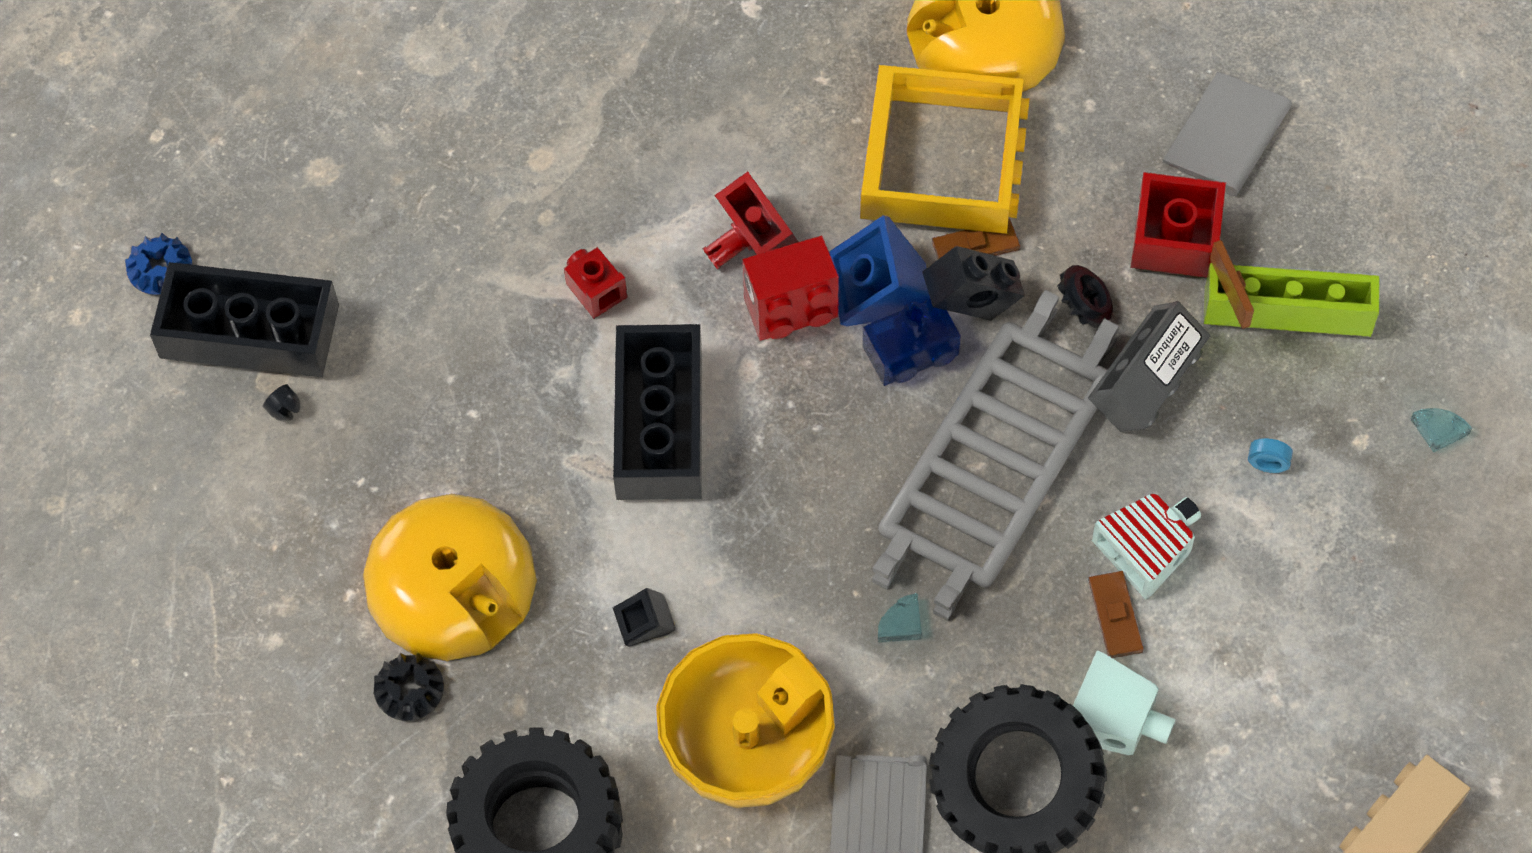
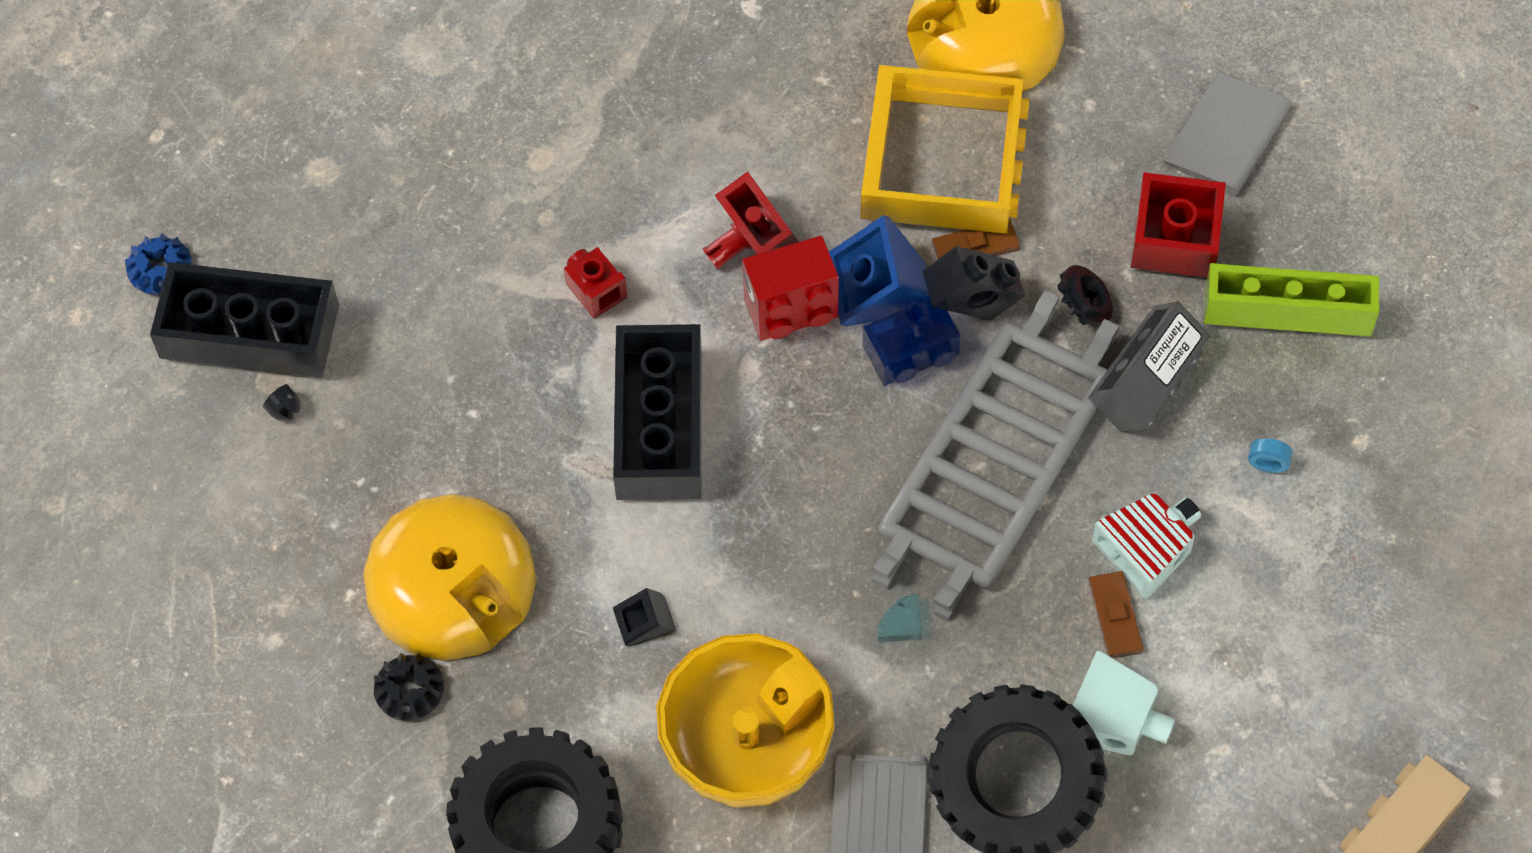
(1232, 284): dark orange piece -> none
(1440, 427): clear light blue tile -> none

